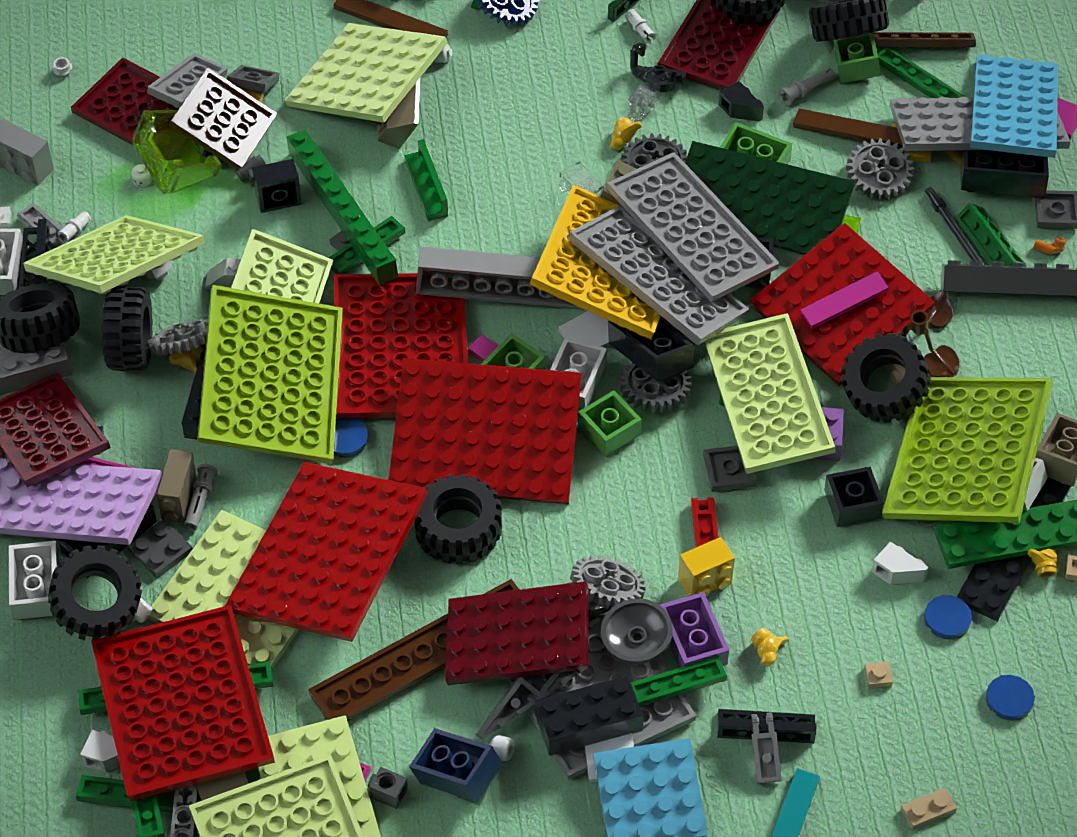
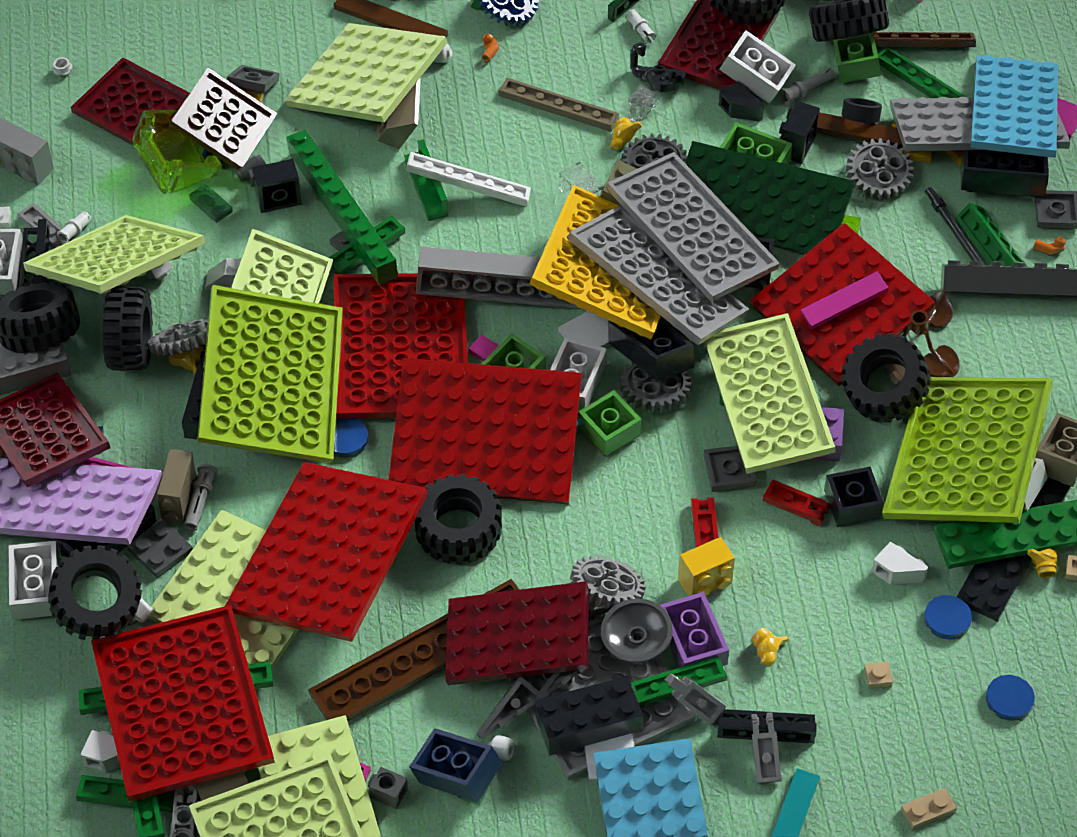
(141, 176): white piece -> none
(180, 81): light grey plate -> none
(210, 203): none -> clear green plate
(468, 179): none -> white tile
(491, 47): none -> orange arm
(558, 104): none -> dark tan tile
(696, 698): none -> light grey hinge
(757, 67): none -> white brick
(796, 502): none -> red plate
(800, 129): none -> black brick
(861, 110): none -> black tyre

